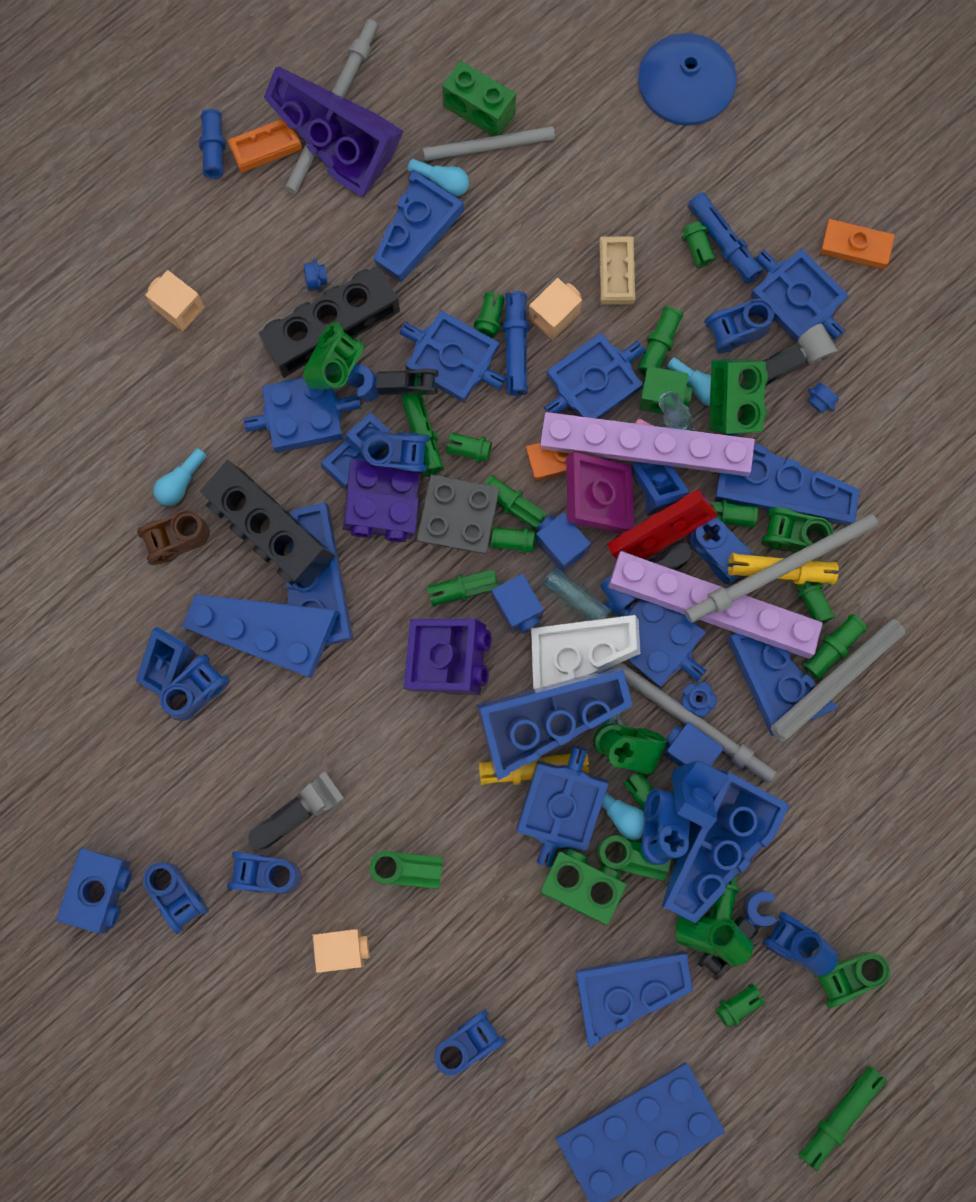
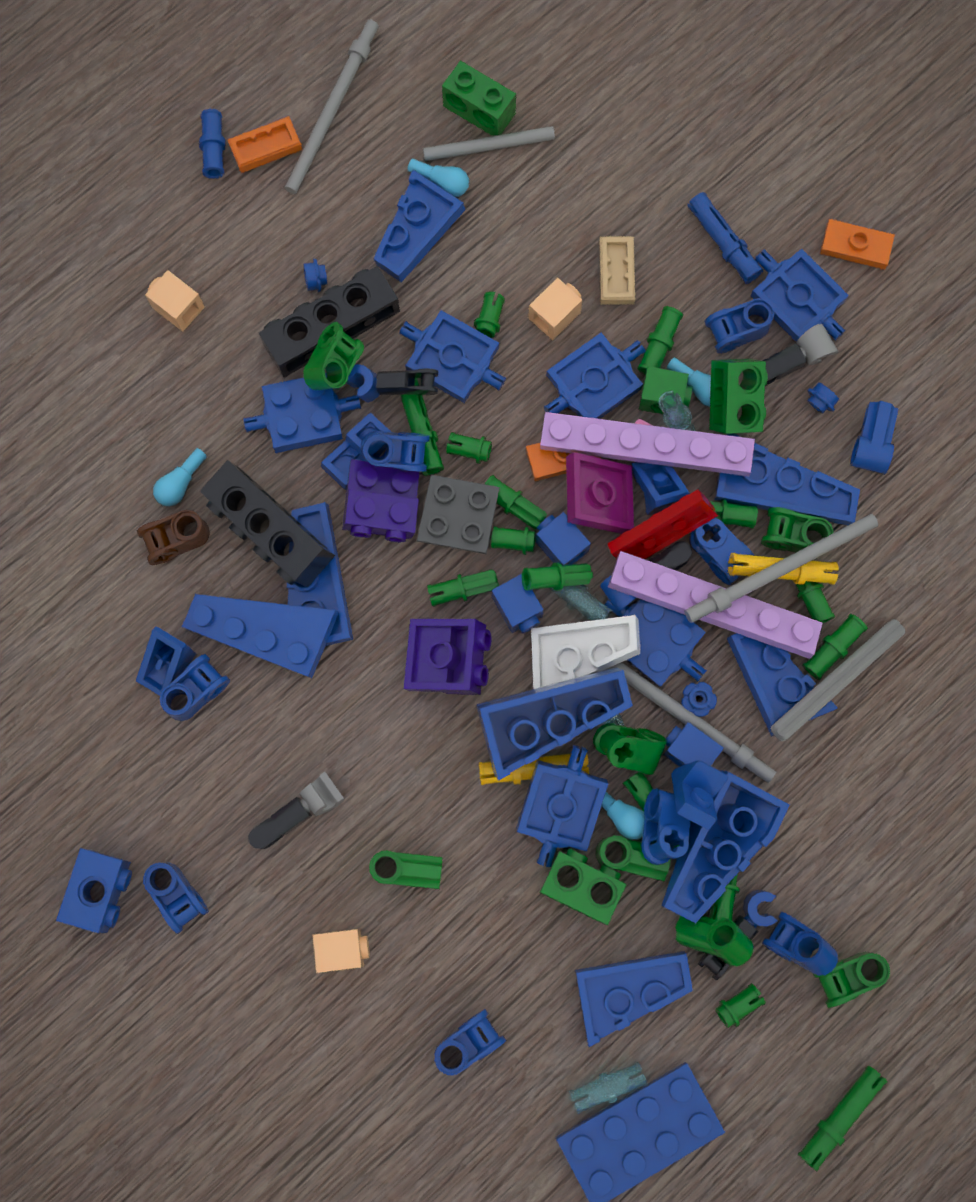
(257, 874): blue piece -> none
(343, 134): dark purple wedge -> none
(516, 345): blue pin -> none
(556, 576): none -> green axle
(607, 1087): none -> clear light blue pin
(683, 93): blue dish -> none
(698, 244): green pin -> none
(873, 446): none -> blue piece

